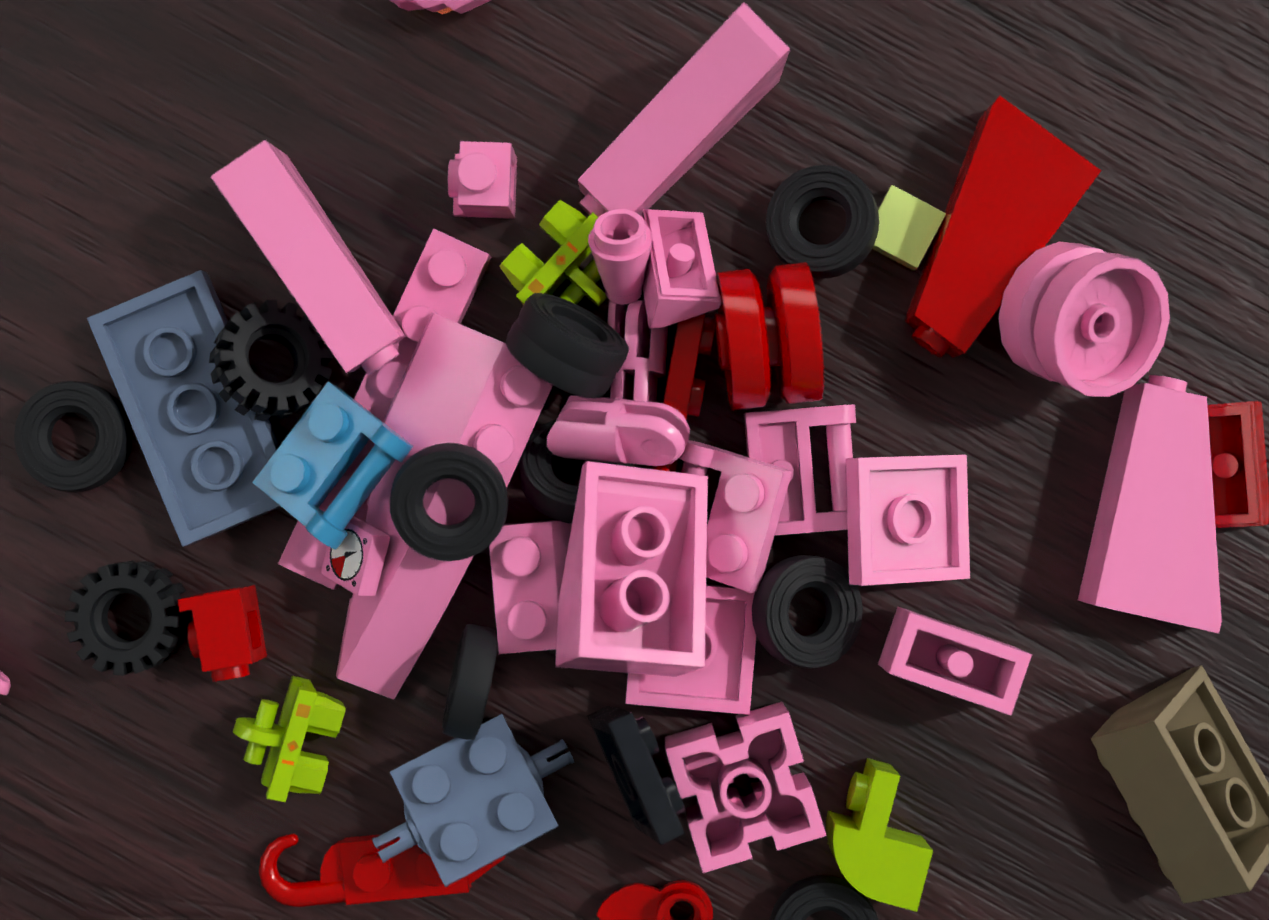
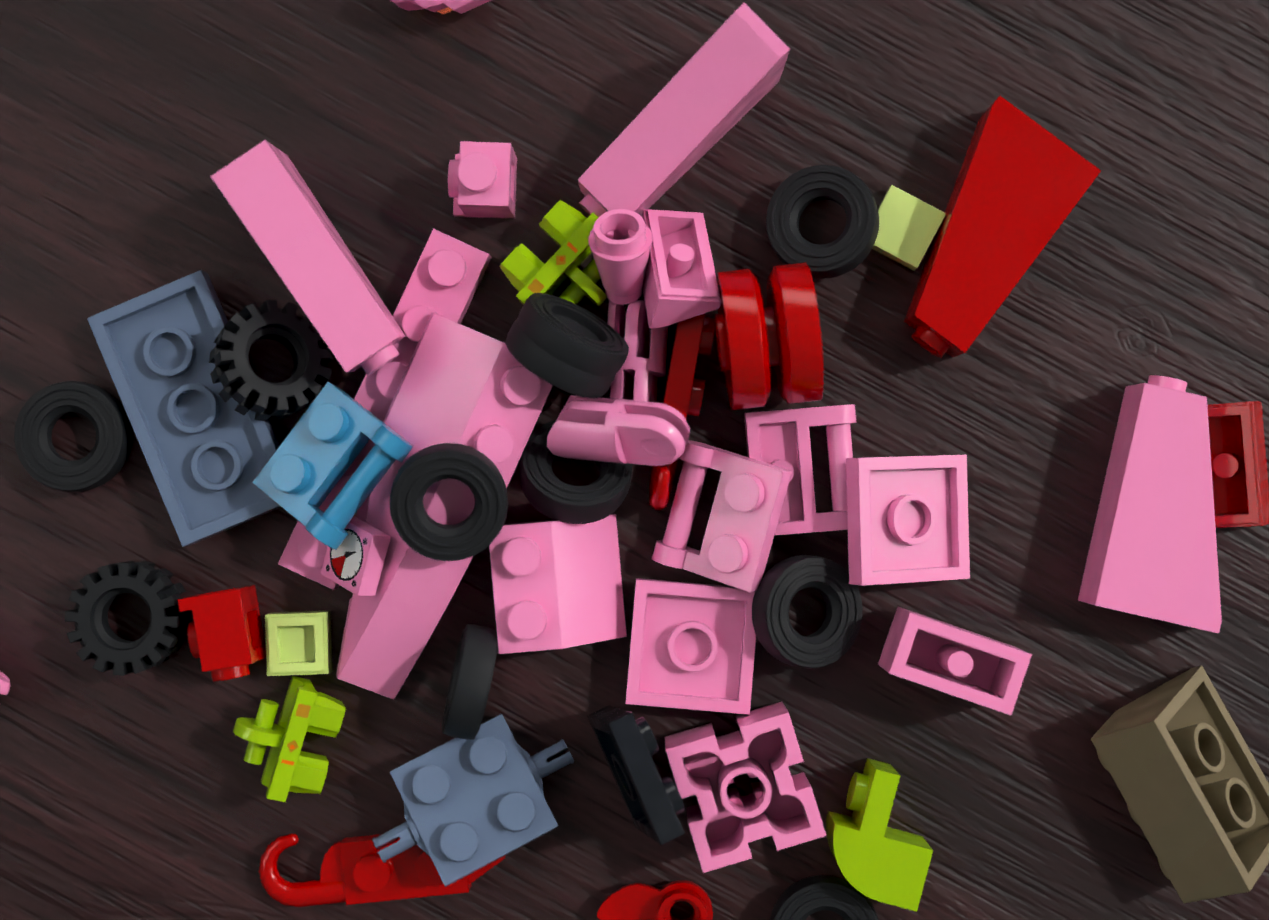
(298, 643): none -> yellowish green tile
(635, 573): bright pink slope -> none
(1084, 318): bright pink wheel -> none

